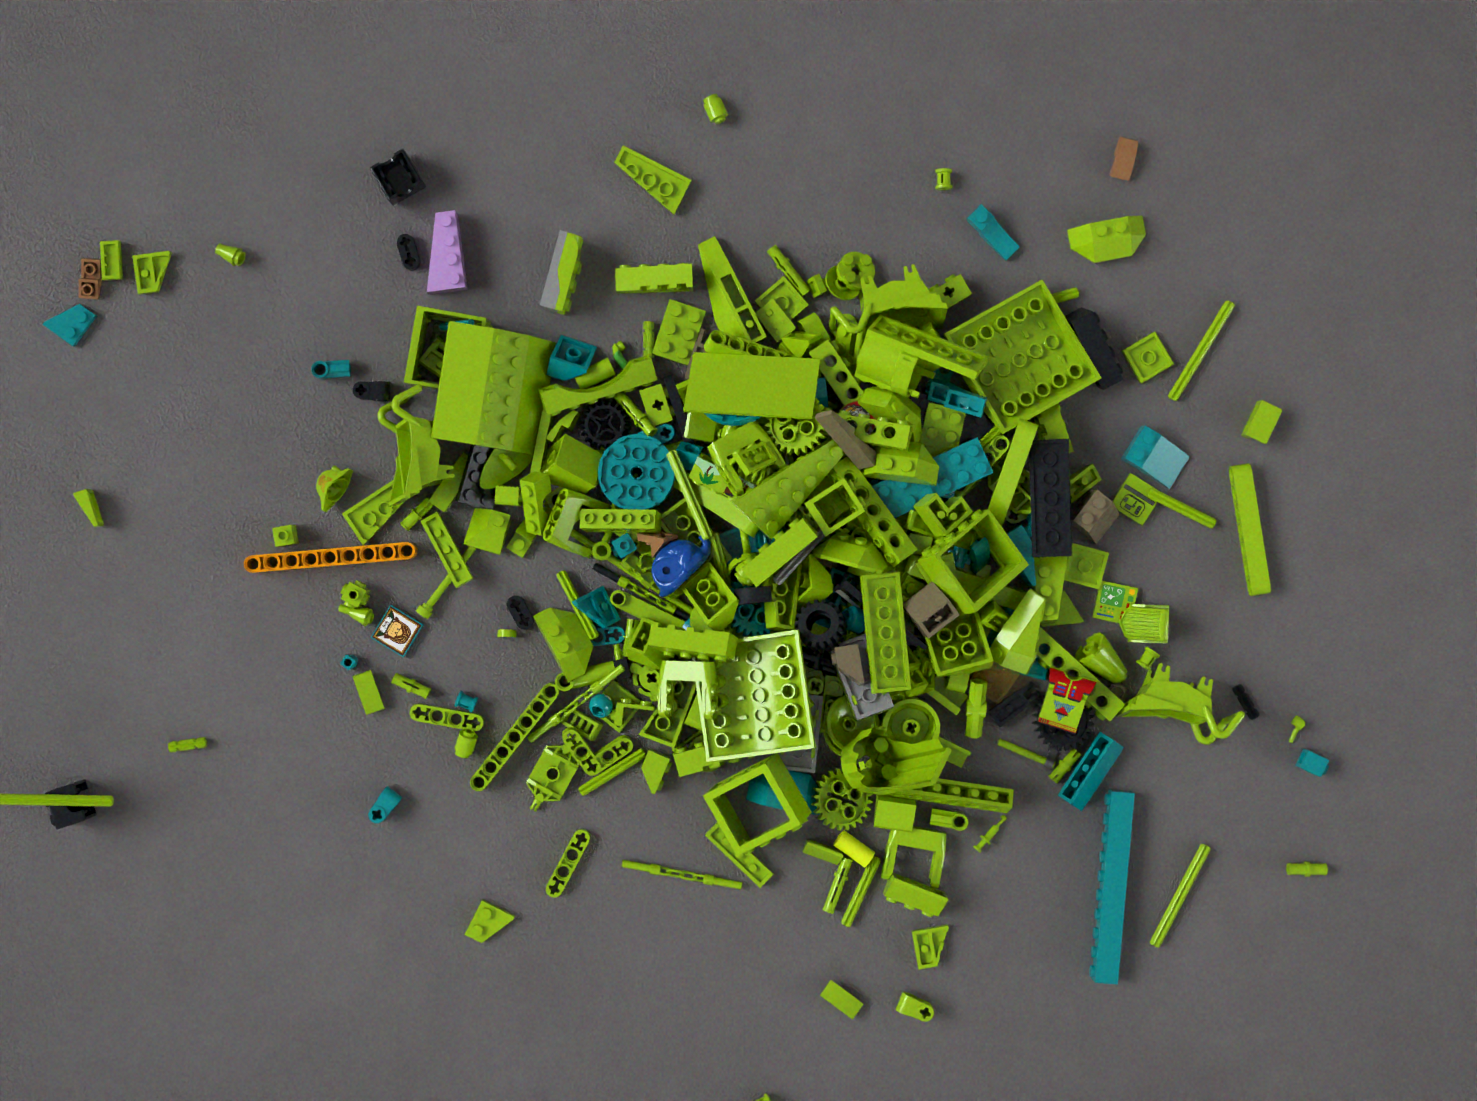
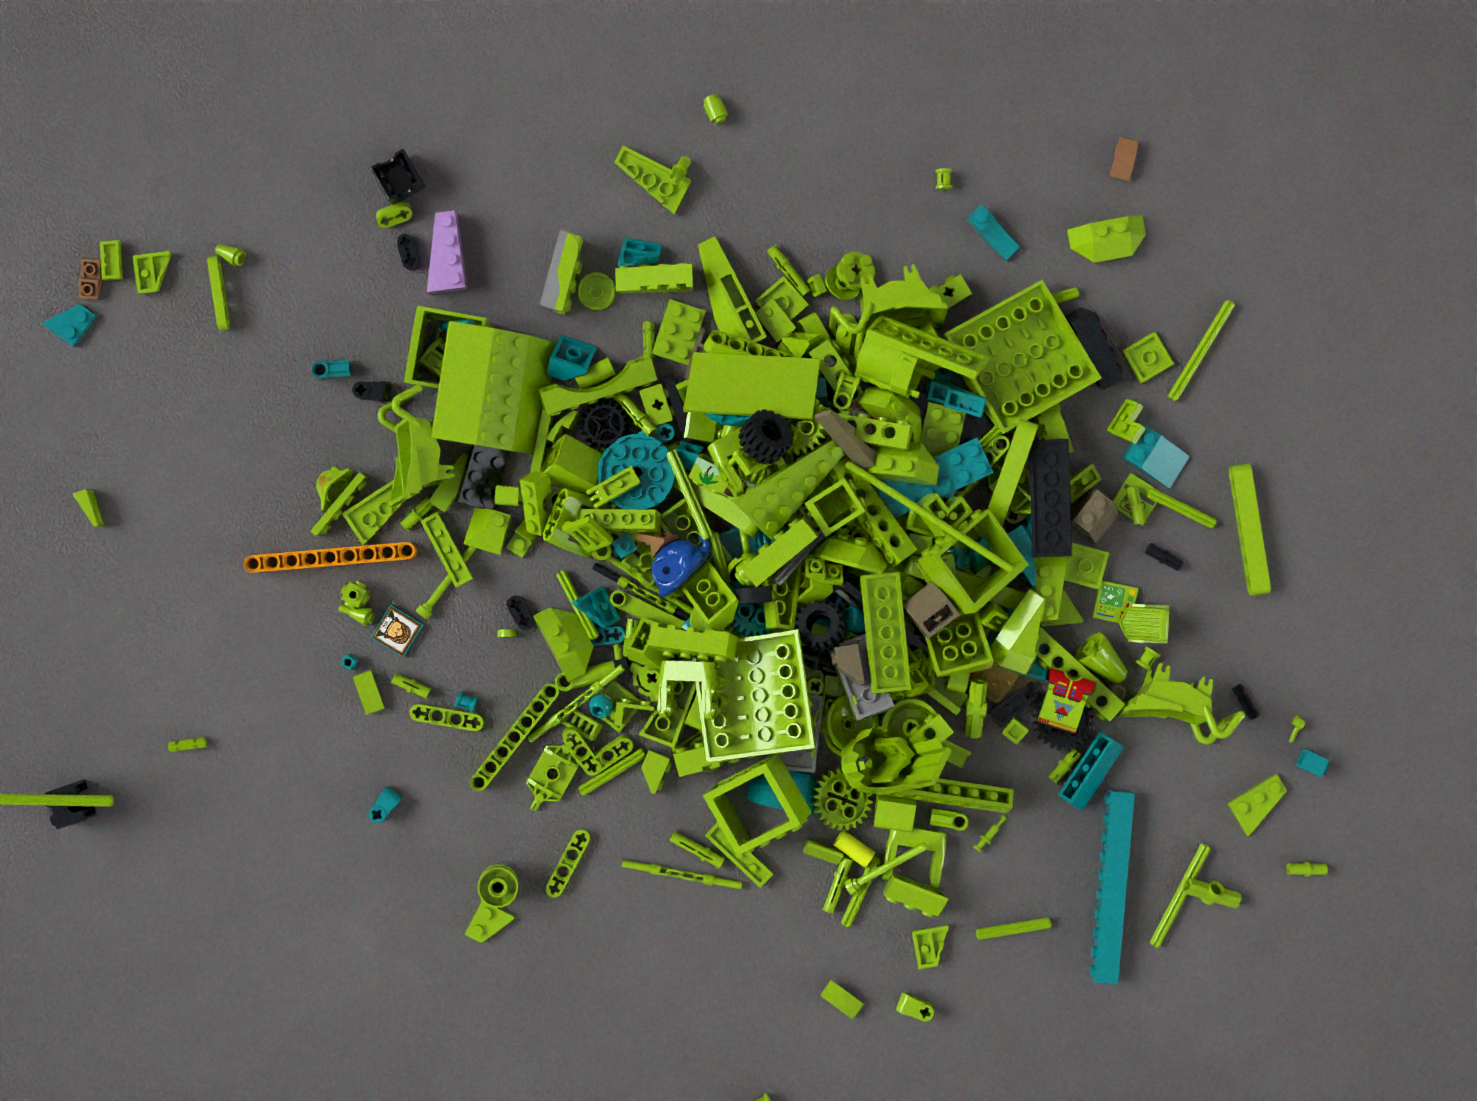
(218, 293): none -> lime beam
(285, 535): lime brick -> none
(345, 498): none -> lime plate
(393, 214): none -> lime beam
(465, 743): lime brick -> none
(498, 897): none -> lime wheel
(503, 467): lime shield -> none
(588, 533): none -> lime plate
(596, 291): none -> lime tile
(614, 487): none -> lime hinge
(618, 356): arm -> none
(638, 252): none -> teal wing
(679, 170): none -> lime axle
(696, 849): none -> lime pin
(766, 436): none -> black tyre
(825, 573): none -> lime slope
(845, 389): none -> lime piece
(853, 885): none -> lime piece
(898, 757): none -> lime bracket
(929, 516): none -> lime piece
(936, 722): none -> lime brick
(1013, 928): none -> lime axle
(1015, 730): none -> lime tile
(1048, 761): lime piece -> none
(1123, 423): none -> lime plate
(1136, 505): none -> lime axle
(1164, 557): none -> black axle
(1212, 892): none -> lime piece
(1256, 803): none -> lime wing
(1261, 421): lime panel -> none

